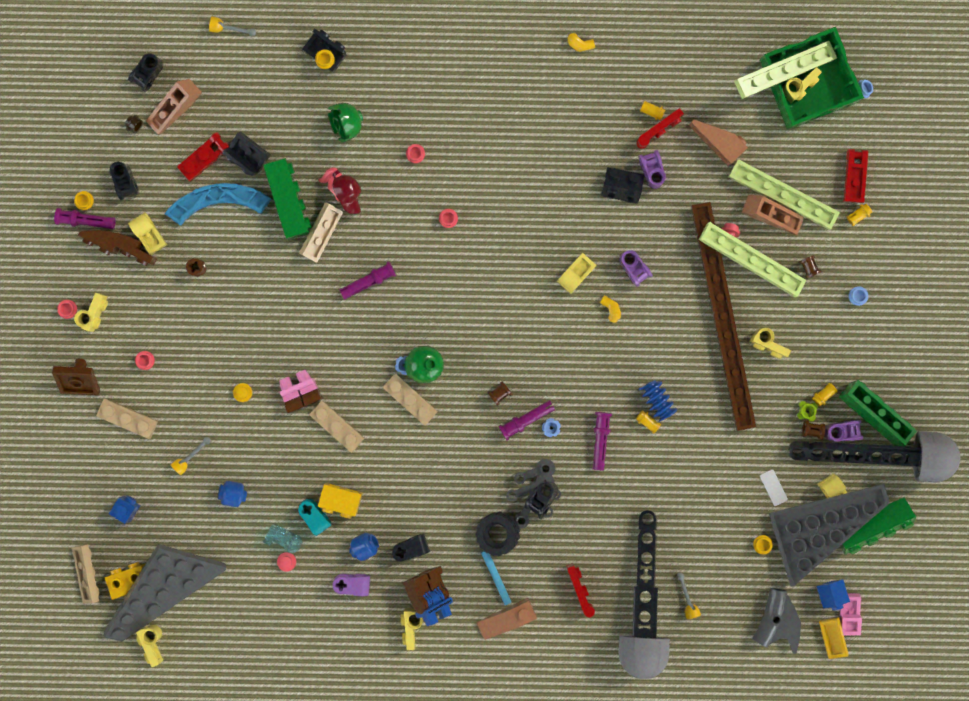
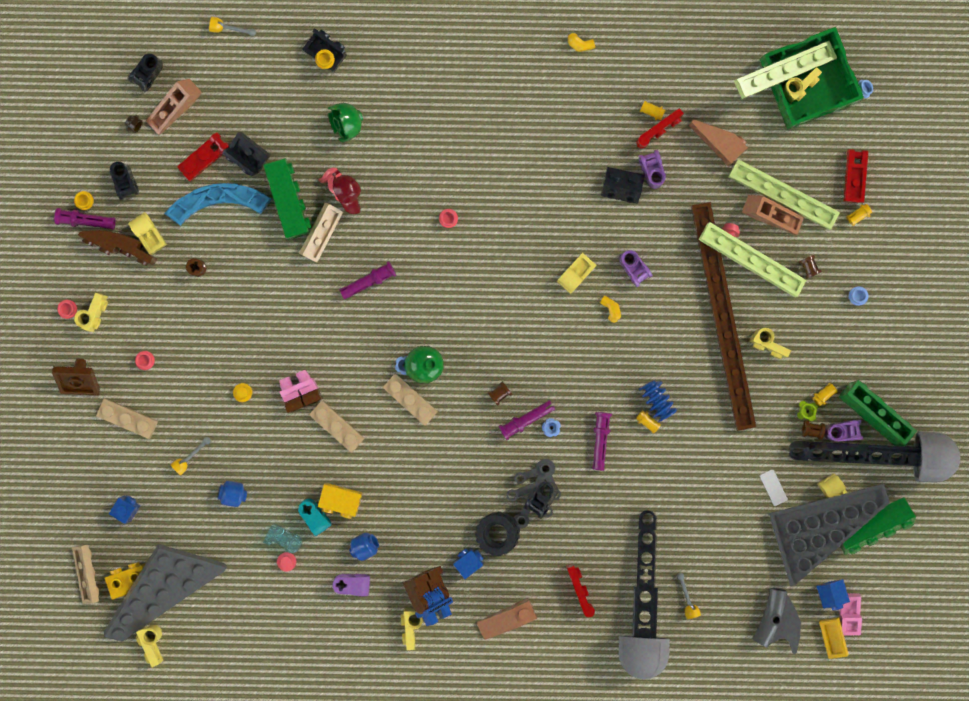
(414, 547): black piece -> none
(415, 153): coral plate -> none
(468, 562): none -> blue brick
(496, 578): medium azure bar -> none
(762, 544): yellow plate -> none

